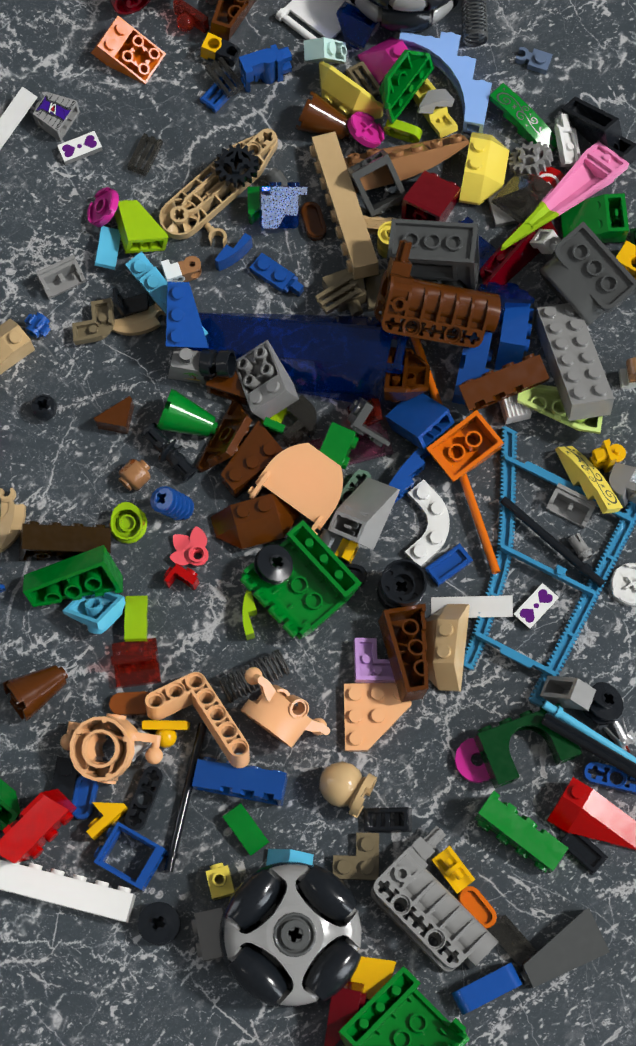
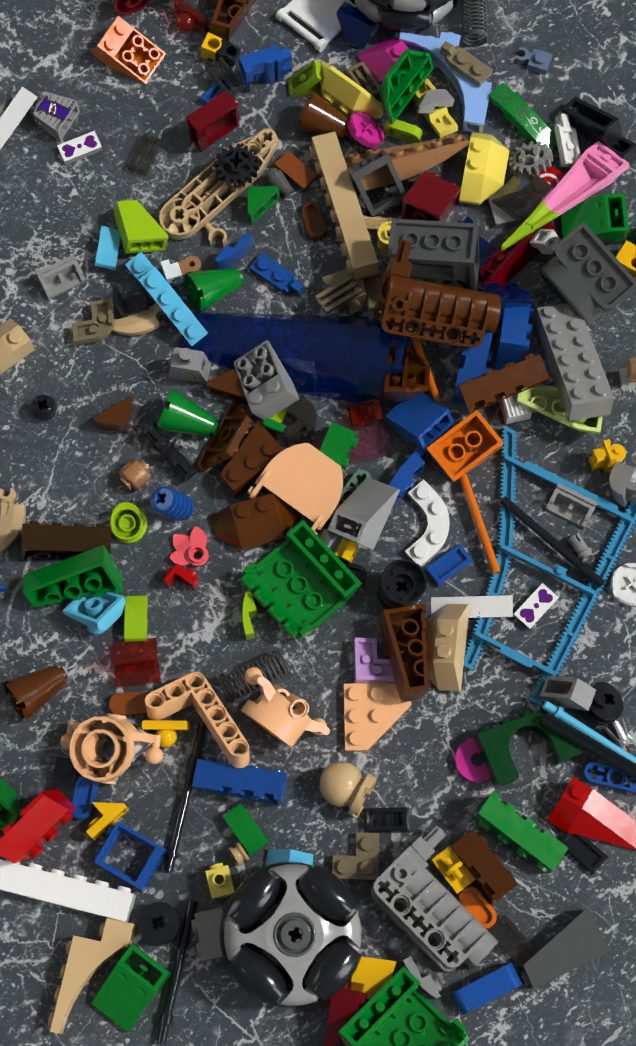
(37, 325): blue gear -> none
(83, 961): none -> tan arch
(103, 208): dark pink tile -> none
(130, 987): none -> green slope
(148, 807): black beam -> none
(167, 1018): none -> black bar
(182, 318): blue wedge -> none
(211, 286): none -> green cone
(213, 121): none -> dark red window
(217, 363): black wheel -> none
(239, 853): none -> tan bush
(280, 205): clear blue bracket -> none
(282, 560): black piece -> none
(295, 170): none -> dark orange tile
(305, 80): none -> lime slope
(325, 49): light aqua slope -> none
(359, 412): dark grey bracket -> none
(428, 984): none -> light grey slope
(466, 64): none -> dark tan hinge
(484, 866): none -> reddish brown wedge
(584, 473): light yellow slope -> none

